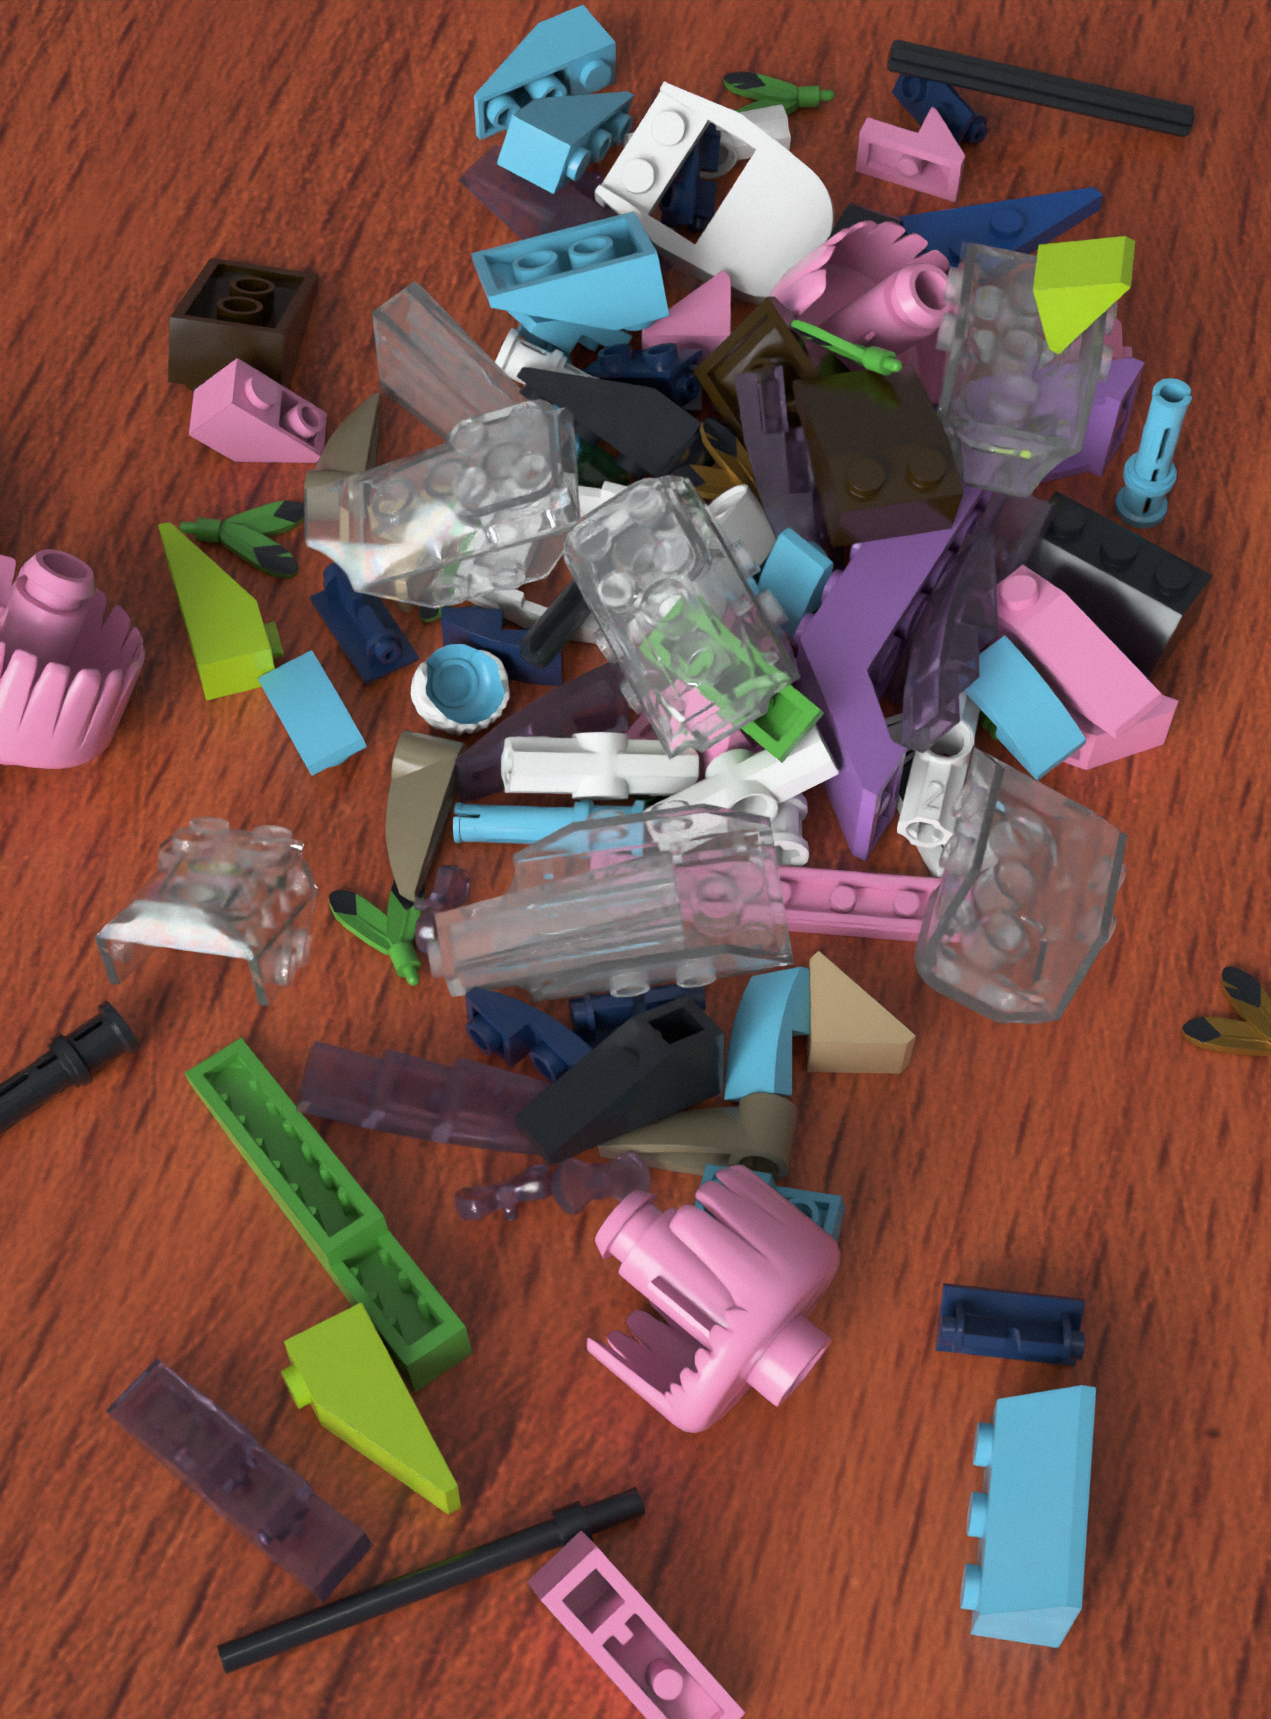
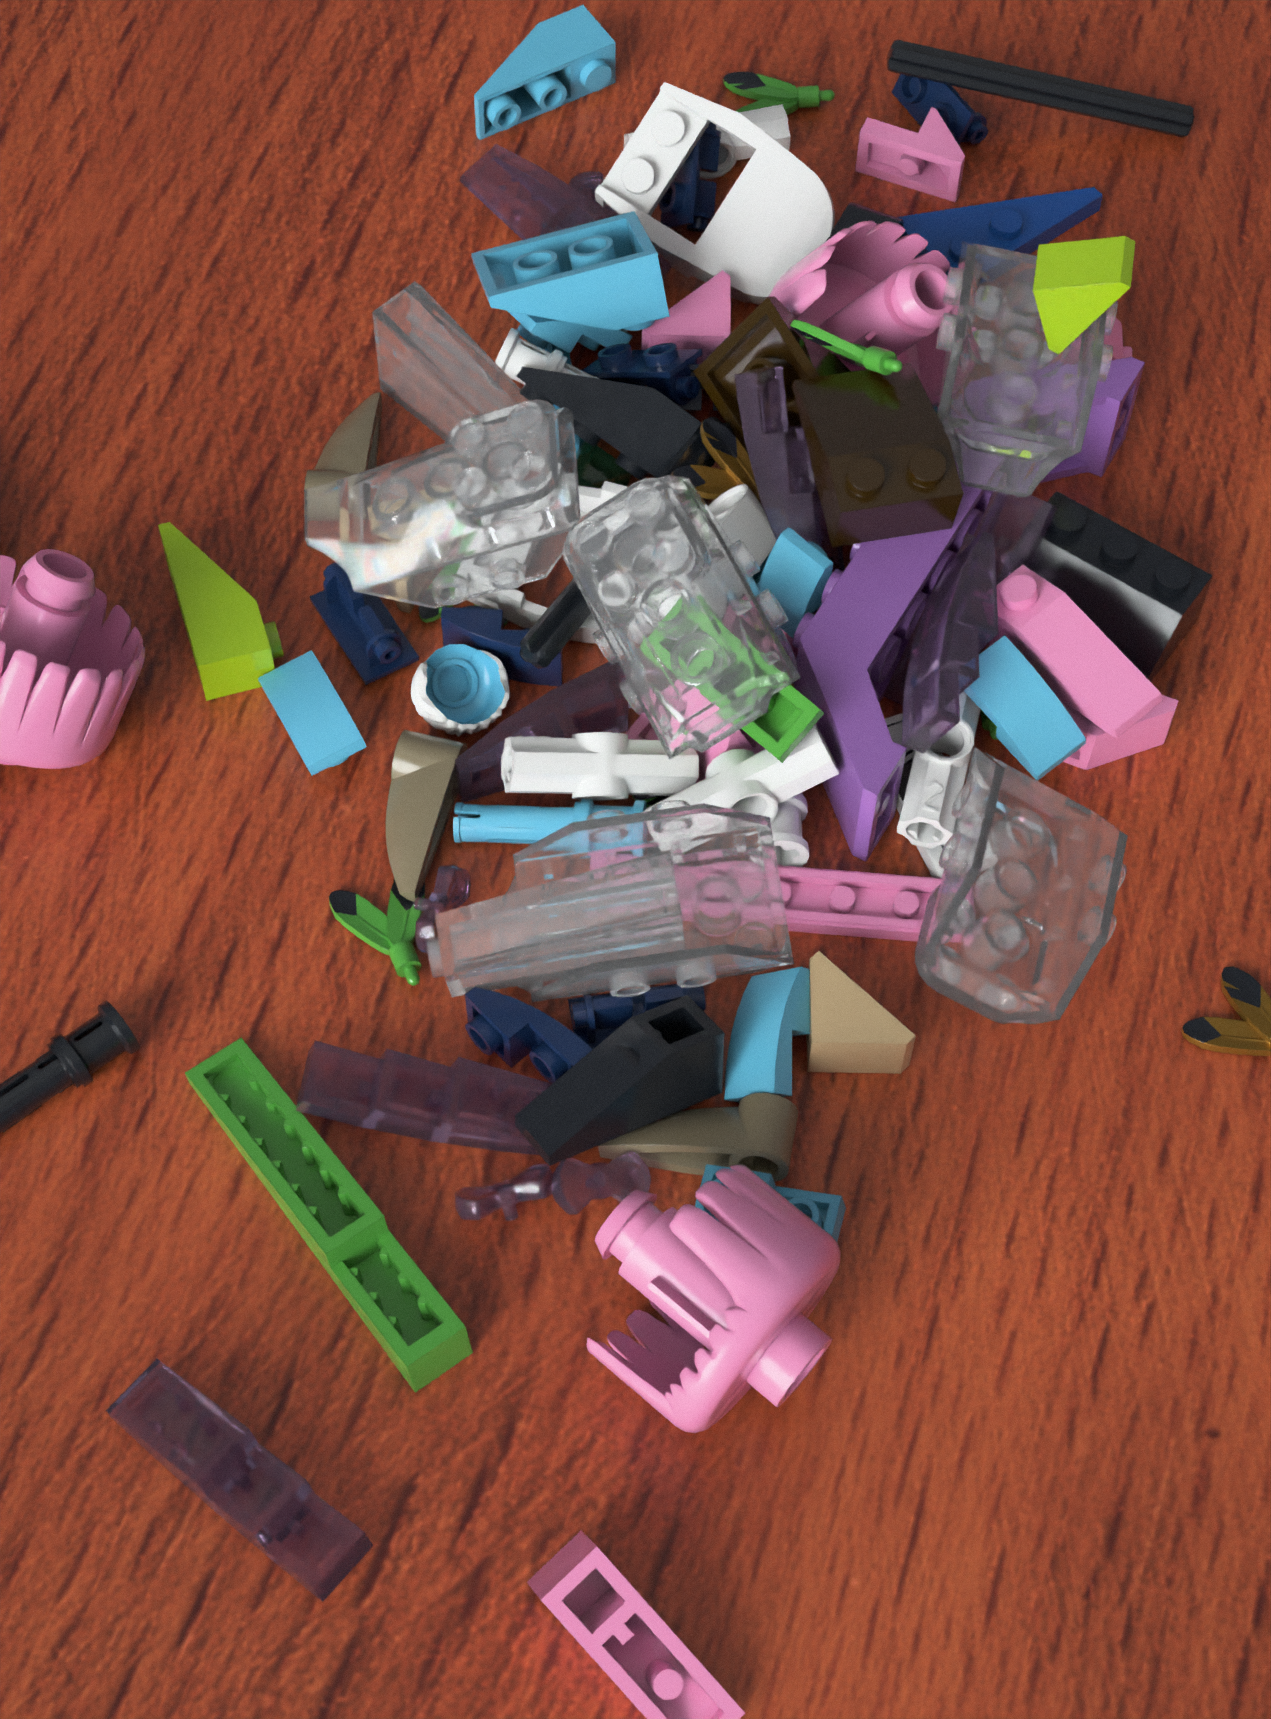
(220, 897): clear slope -> none
(242, 315): dark brown slope -> none
(249, 533): bright green piece -> none
(256, 418): bright pink slope -> none
(365, 1403): lime slope -> none
(431, 1579): black bar -> none
(563, 135): medium azure slope -> none
(1010, 1325): dark blue hinge -> none
(1030, 1516): medium azure slope -> none
(1151, 470): medium azure pin -> none

